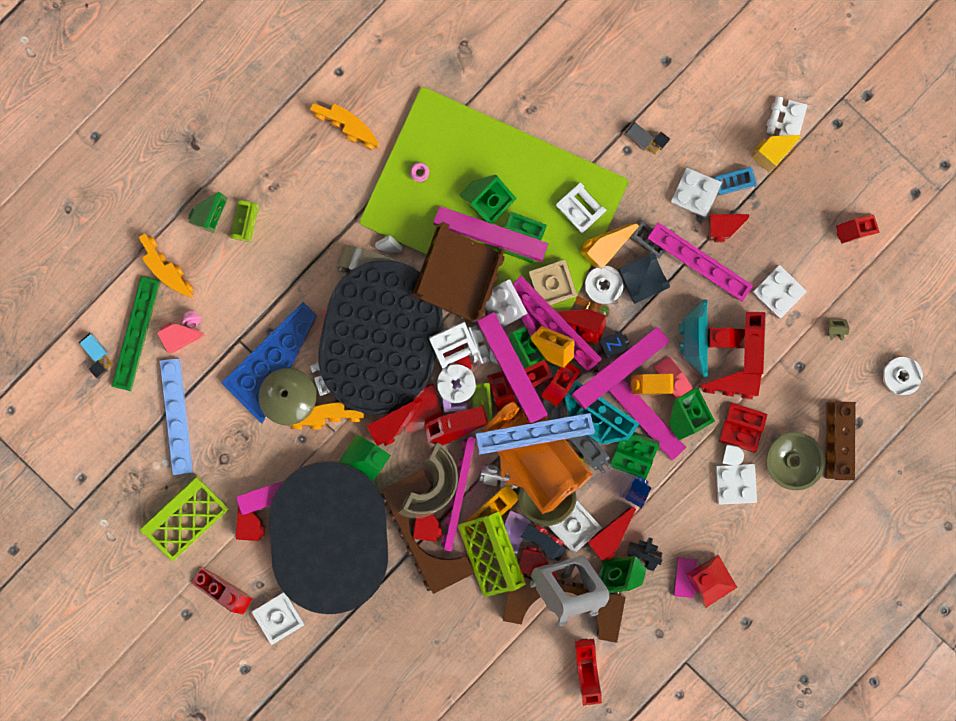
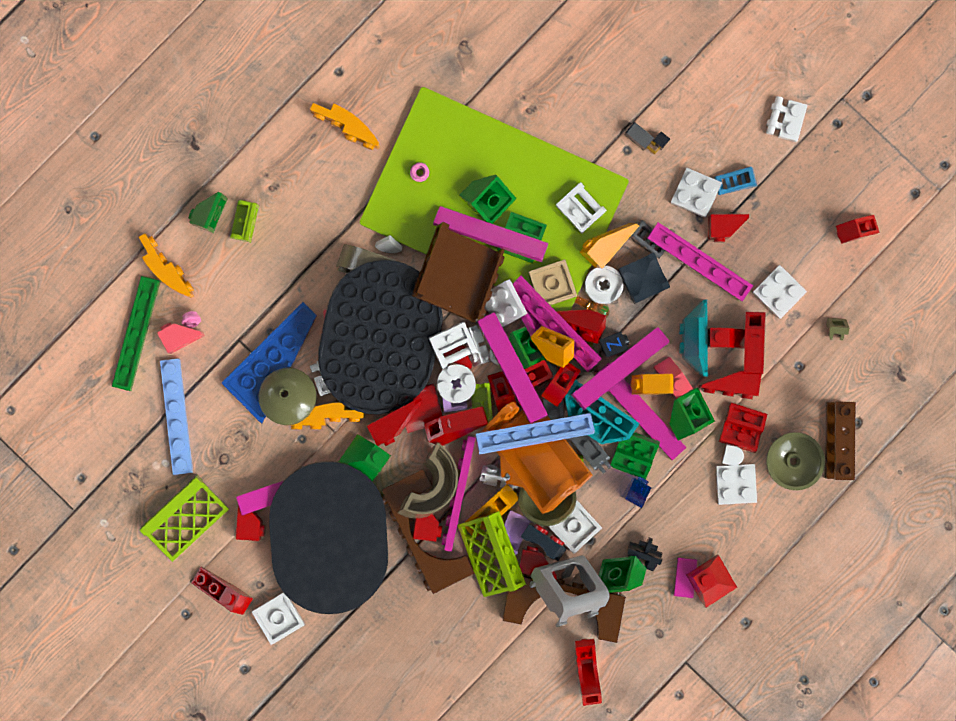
(96, 352): piece -> none
(610, 537): red slope -> none
(772, 151): yellow slope -> none
(912, 380): white plate -> none

